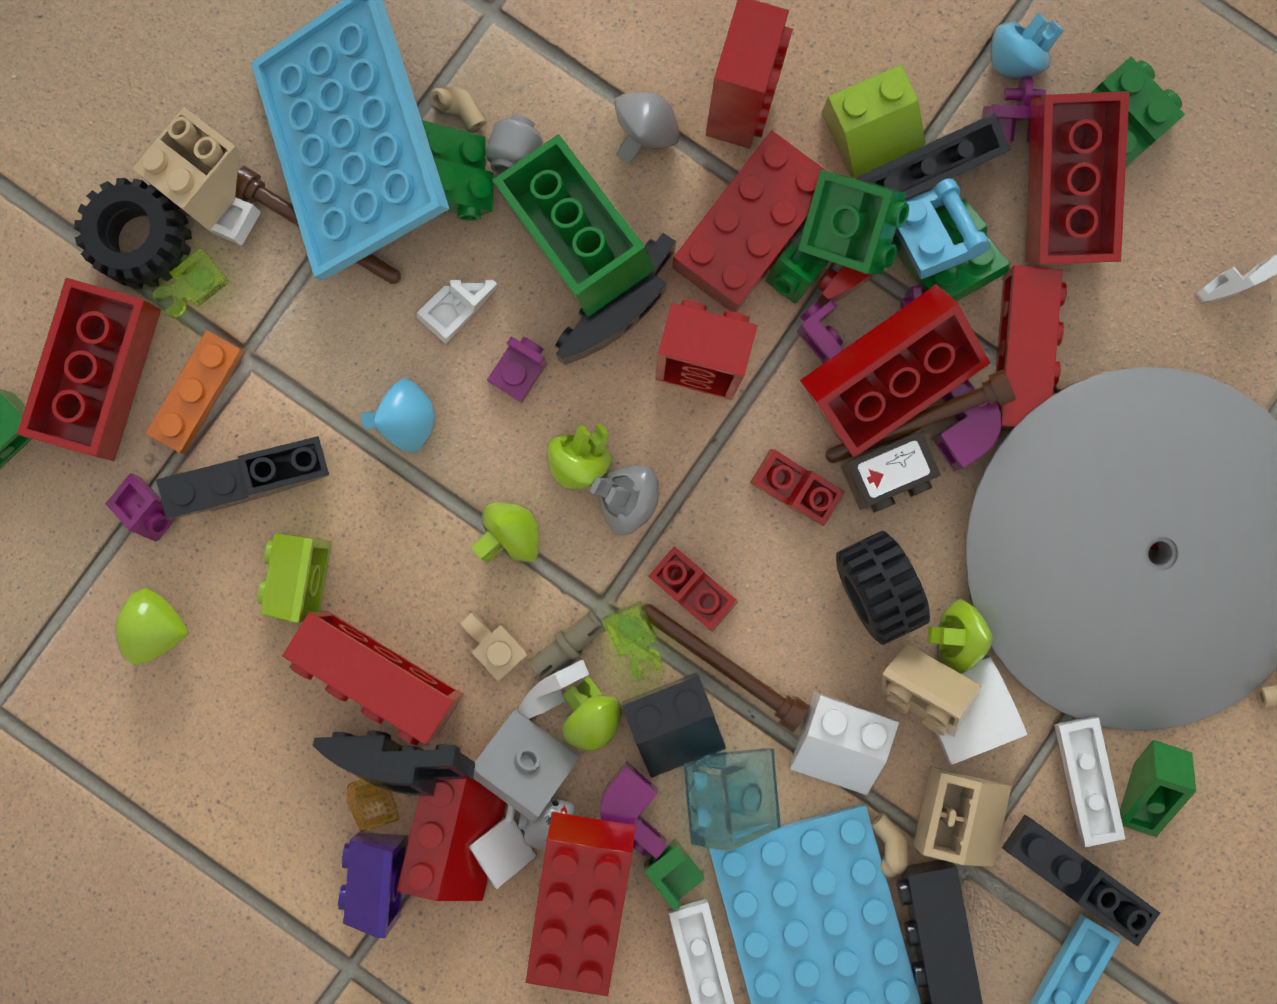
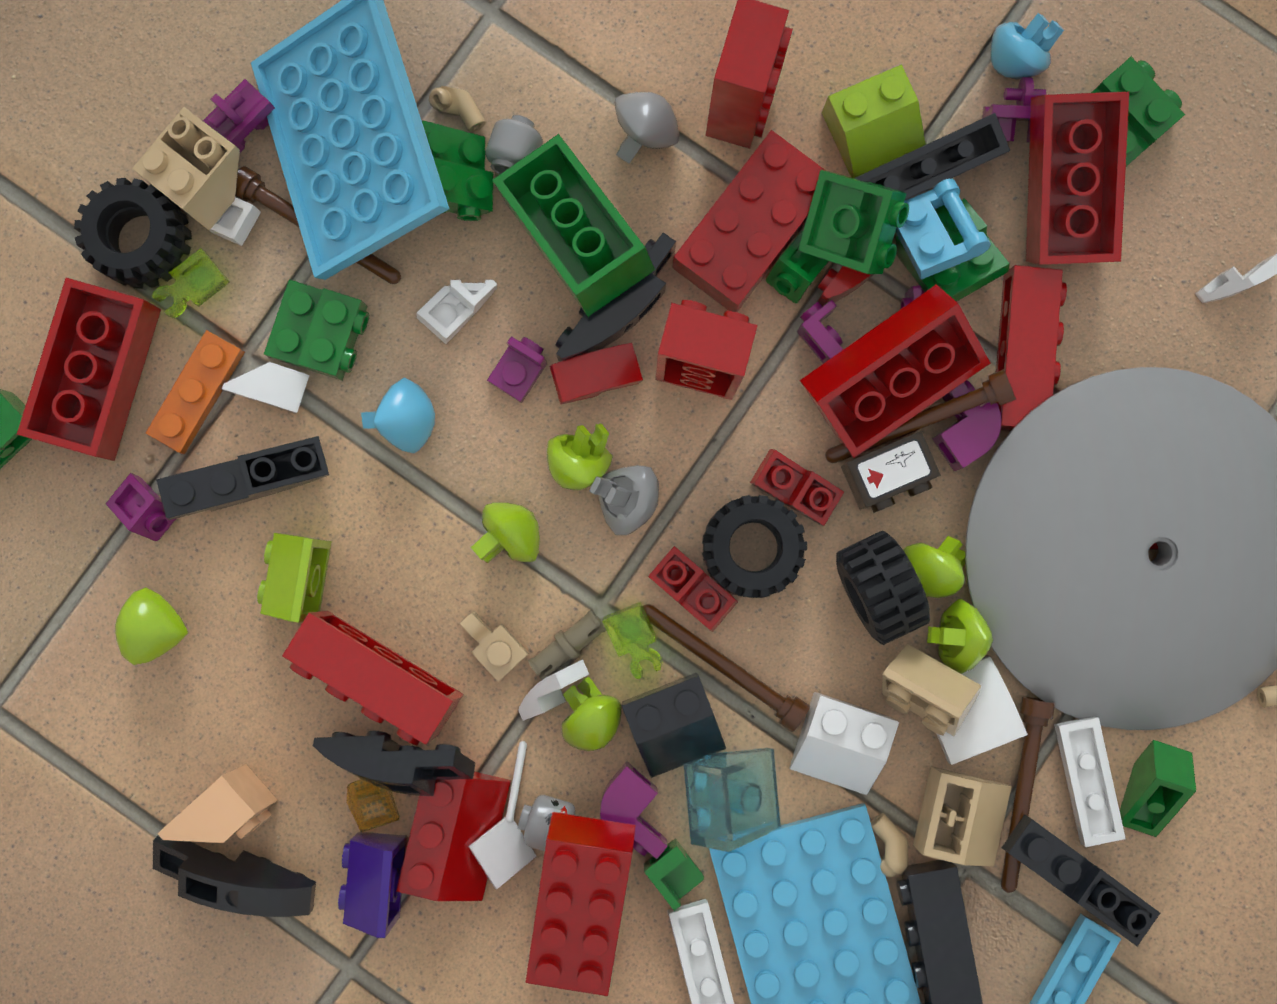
(227, 808): none -> light nougat slope
(239, 114): none -> magenta hips
(240, 886): none -> black slope
(271, 385): none -> white slope
(317, 330): none -> green plate
(524, 765): light grey plate -> none
(596, 373): none -> red slope
(788, 539): none -> black tyre
(938, 568): none -> lime piece
(1035, 716): none -> reddish brown piece

